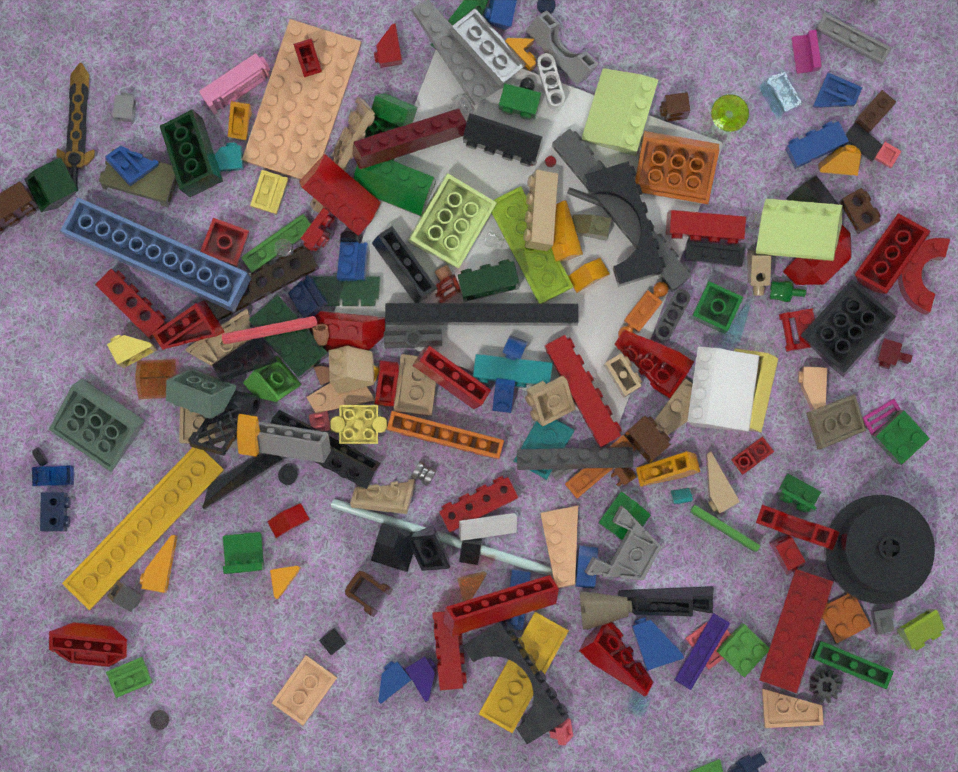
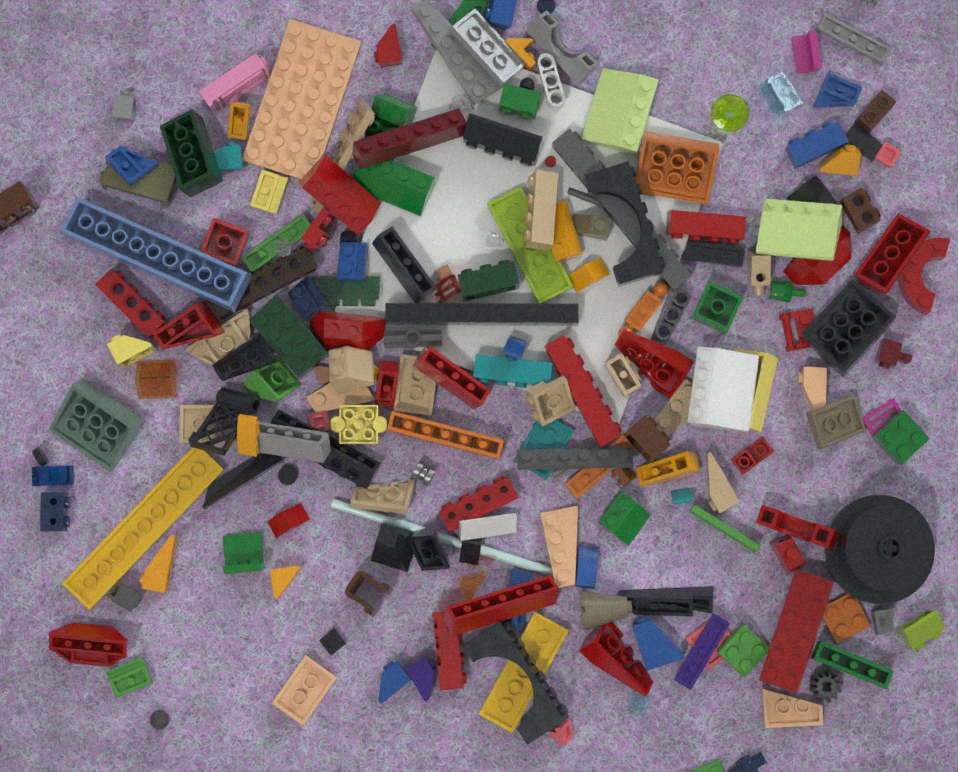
(51, 185): dark green slope -> none
(76, 128): sword -> none
(199, 392): sand green slope -> none
(268, 330): coral axle -> none
(307, 57): red slope -> none
(321, 334): nougat hose -> none
(451, 221): yellowish green slope -> none
(503, 395): blue plate -> none
(633, 555): light grey wing -> none
(675, 107): reddish brown brick -> none
(735, 332): clear light blue slope -> none
(798, 492): green bracket -> none

